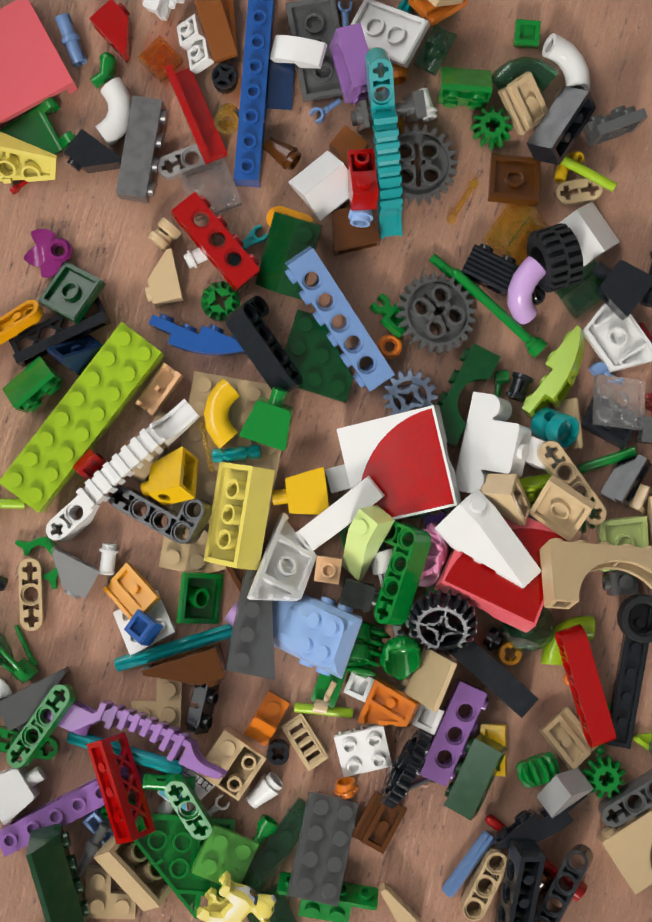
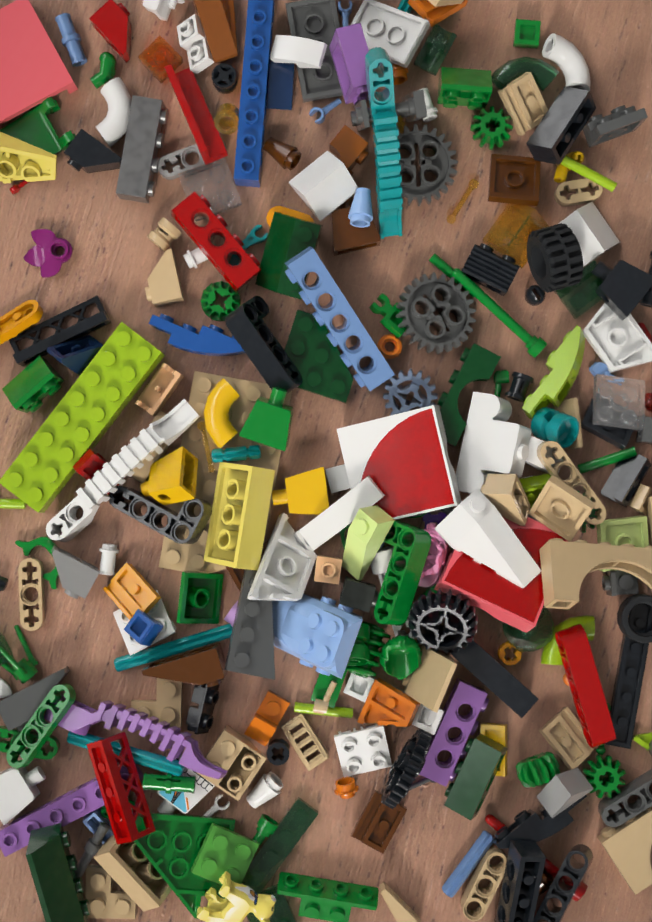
(71, 292): plate -> none
(188, 796): green beam -> none
(322, 849): dark grey plate -> none
(362, 179): red slope -> none
(494, 638): black plate -> none
(521, 290): lavender cylinder -> none

